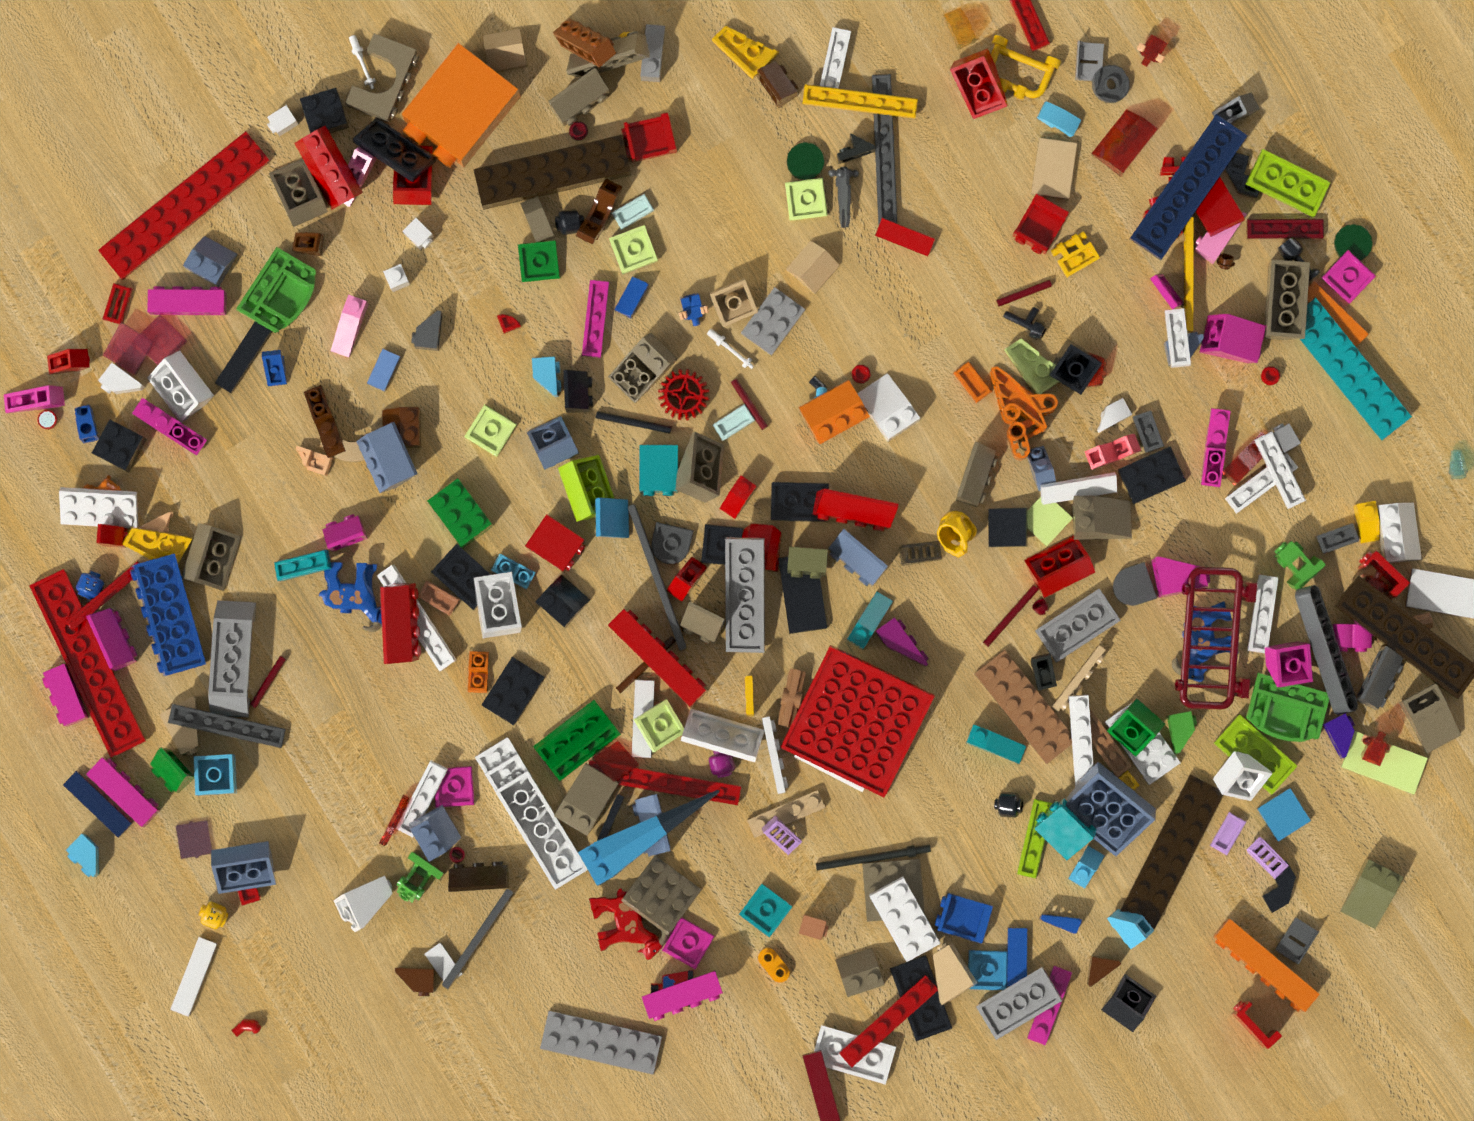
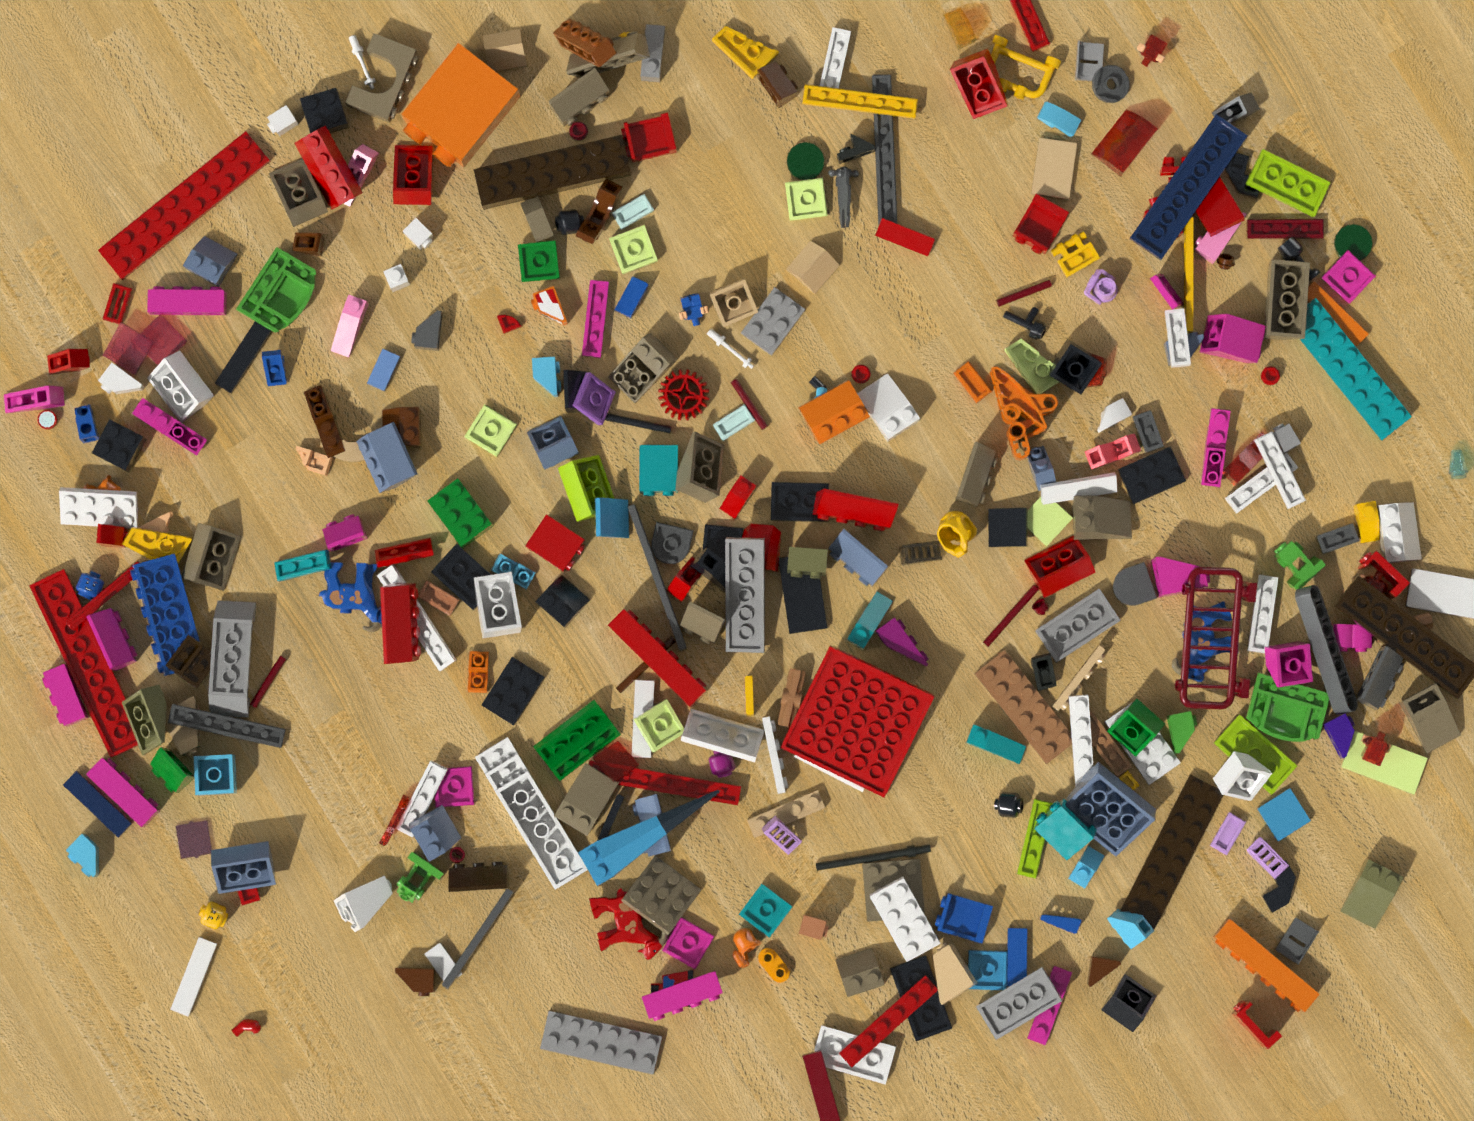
(147, 717): none -> olive slope
(191, 661): none -> dark brown slope
(394, 149): black tile -> none
(404, 552): none -> red plate
(548, 305): none -> slope
(594, 398): none -> medium lavender tile
(711, 567): none -> black slope
(745, 942): none -> orange piece
(1103, 289): none -> lavender piece

